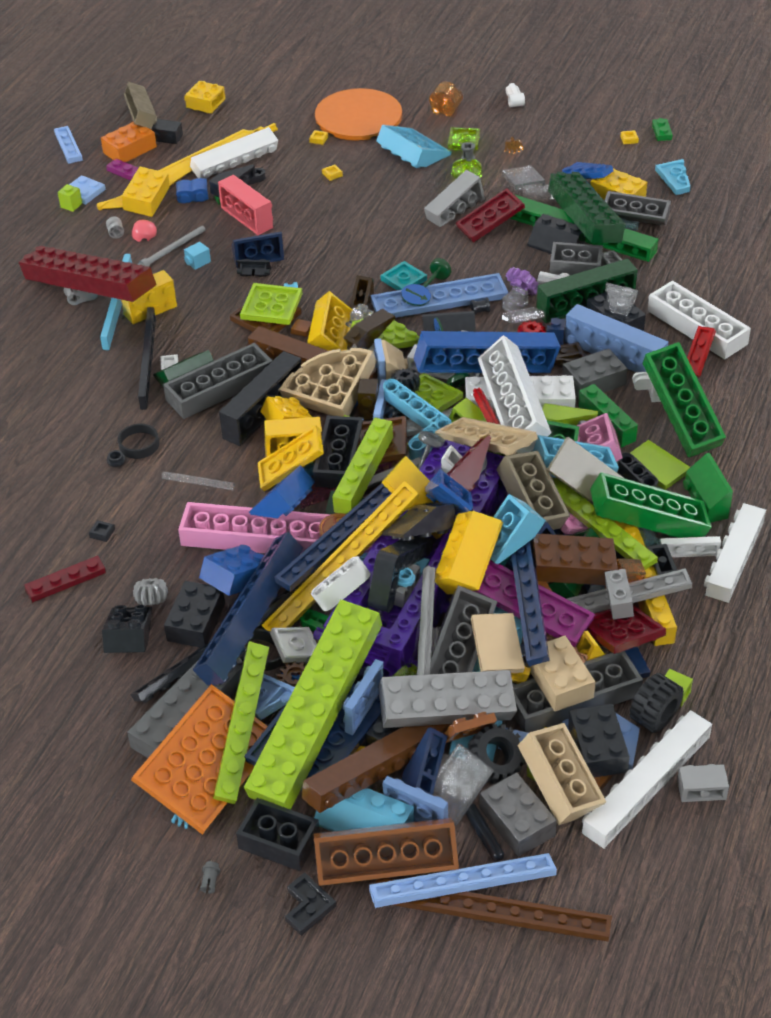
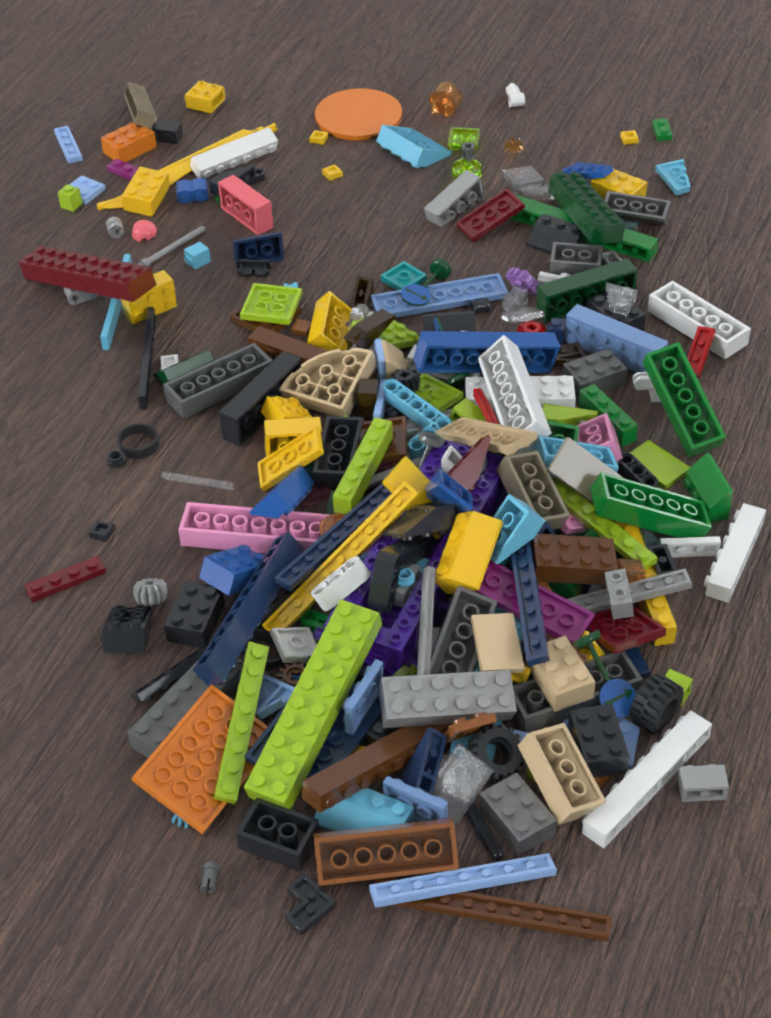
(614, 691): none -> piece

